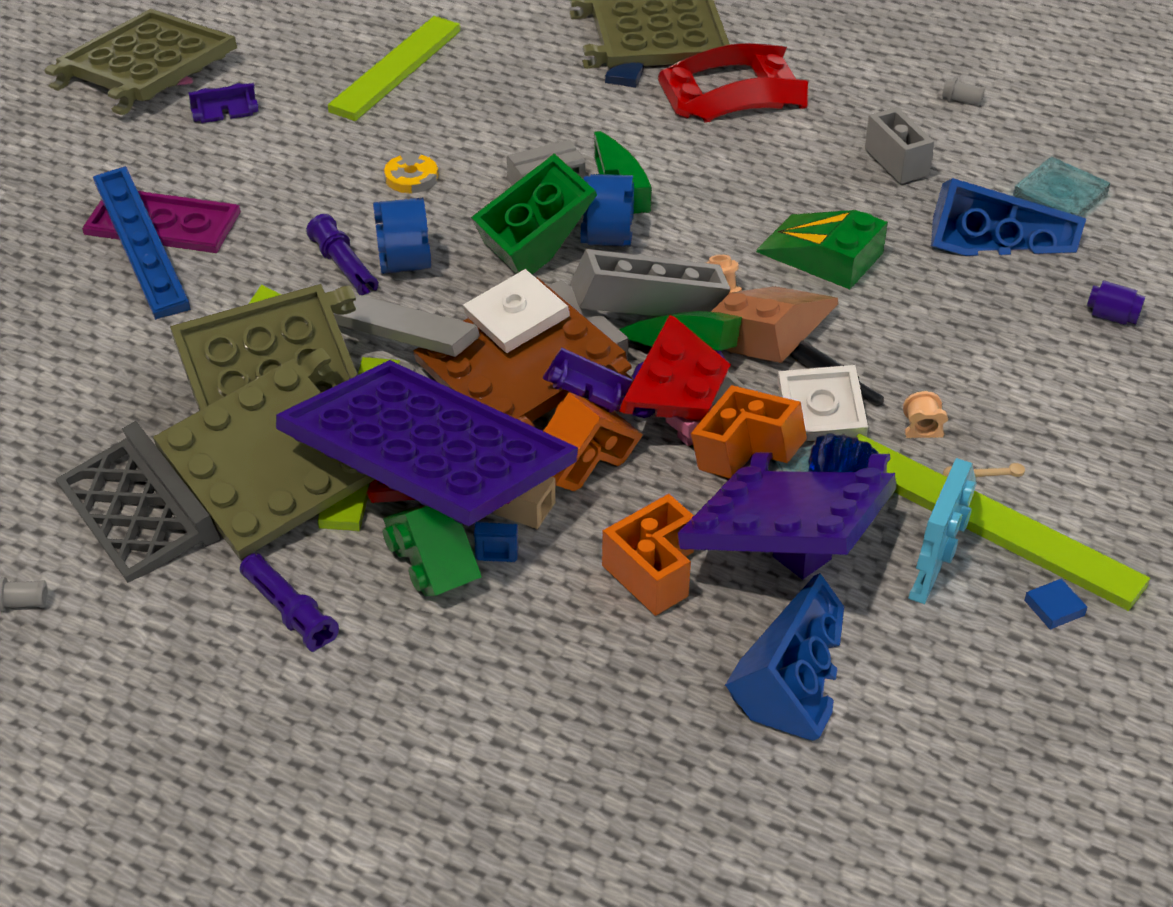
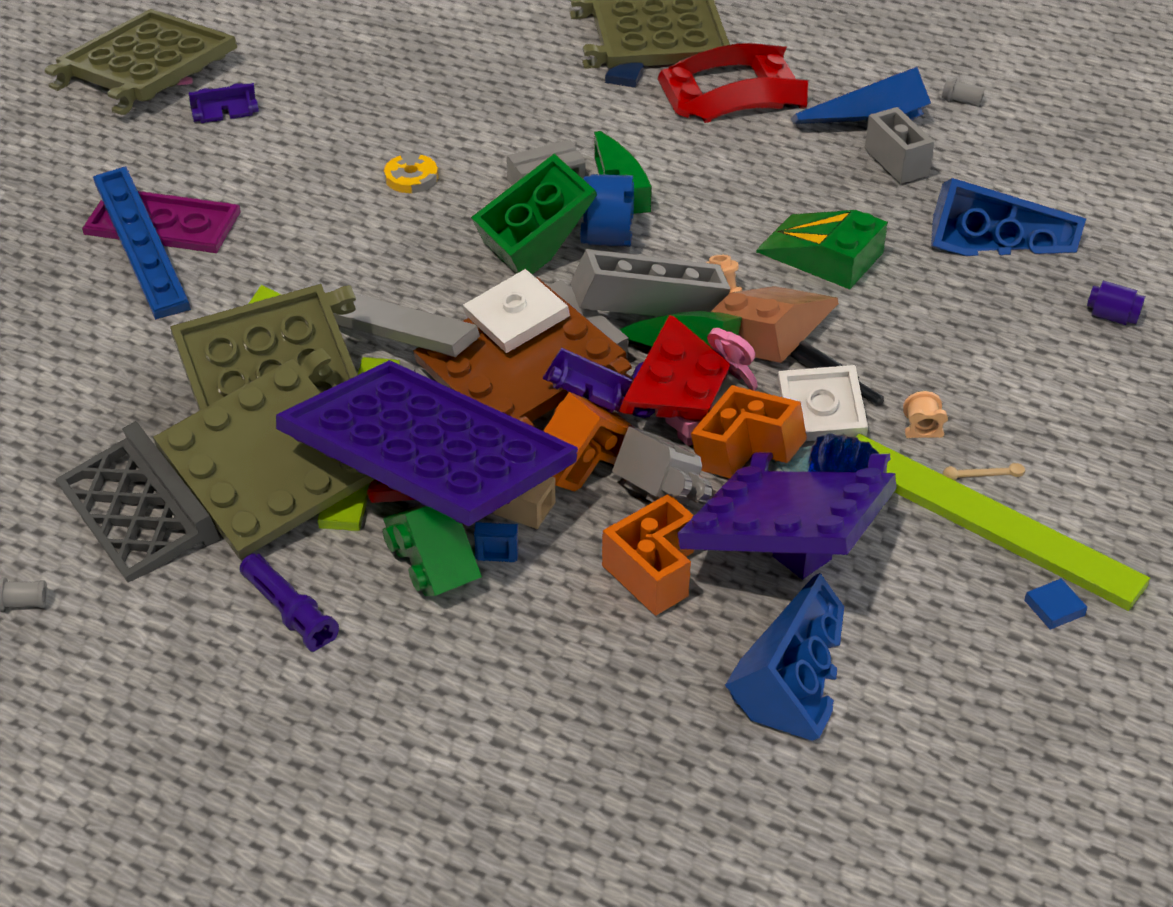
(336, 246): dark purple pin -> none
(393, 68): lime tile -> none
(402, 235): blue brick -> none
(661, 468): none -> light grey hinge
(736, 352): none -> bright pink piece
(901, 91): none -> blue wedge
(948, 516): medium azure wing -> none
(1062, 187): clear light blue plate -> none

